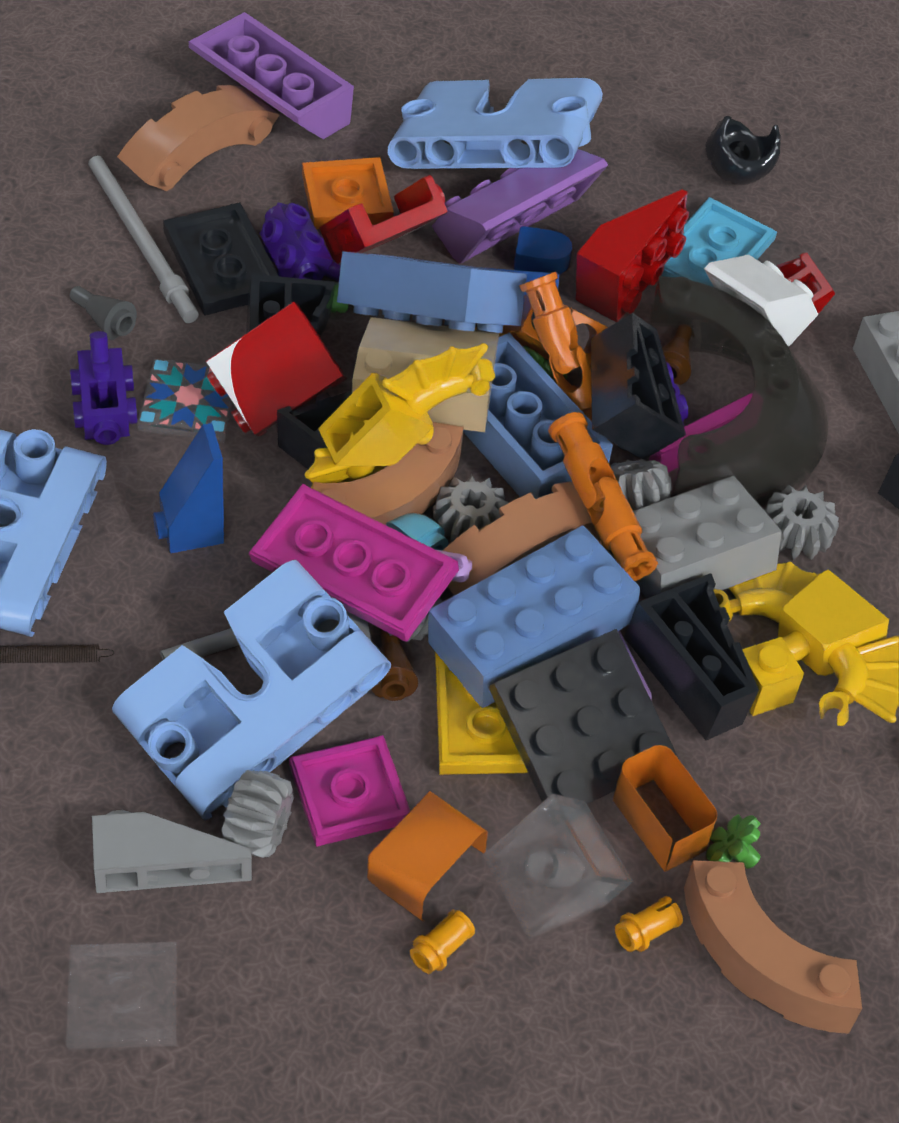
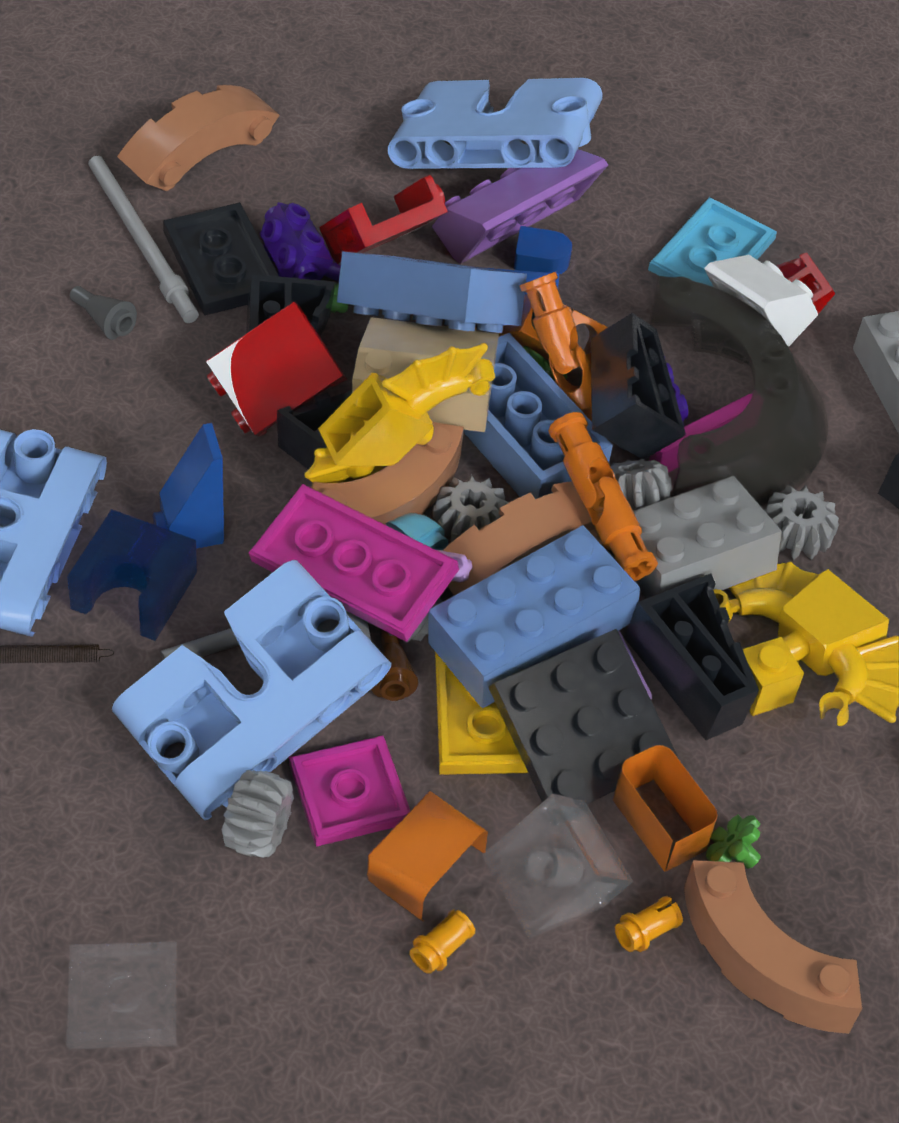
(103, 387): dark purple brick -> none
(135, 557): none -> clear blue piece
(153, 853): light grey slope -> none
(182, 401): tile -> none
(278, 74): medium lavender slope -> none
(342, 184): orange plate -> none
(630, 255): red slope -> none
(678, 354): reddish brown cone -> none
(740, 154): black piece -> none

